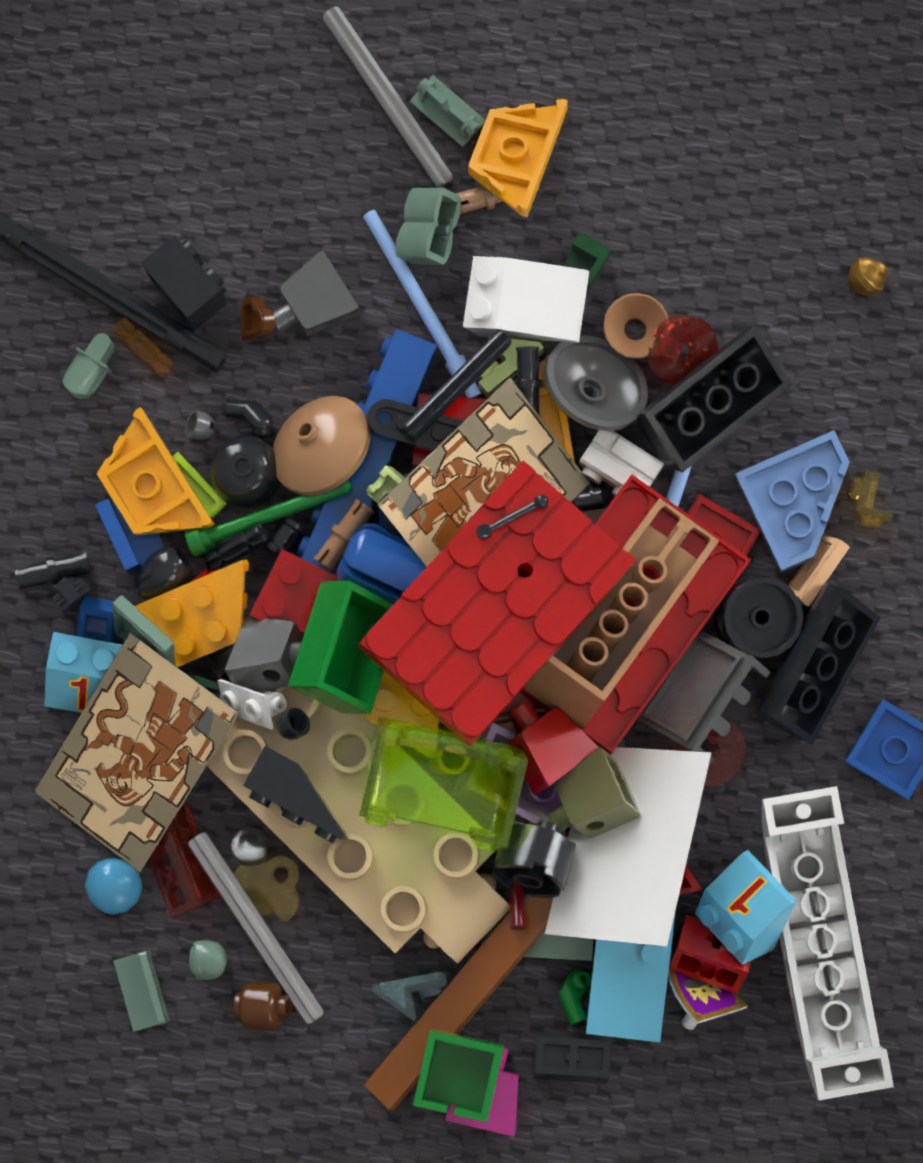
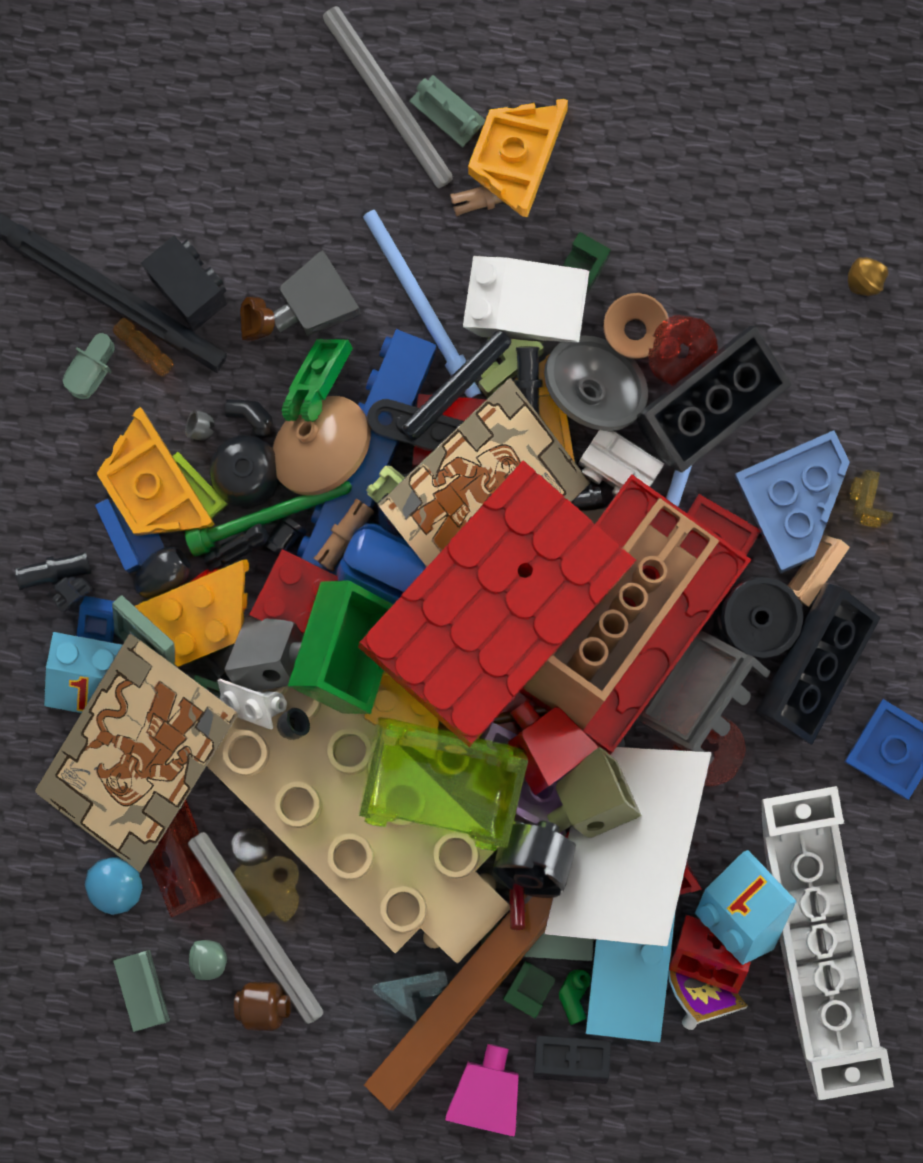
(288, 785): black slope -> none
(315, 379): none -> green hinge
(428, 226): sand green brick -> none
(459, 1073): green piece -> none
(484, 531): black hinge -> none
(529, 989): none -> dark green panel

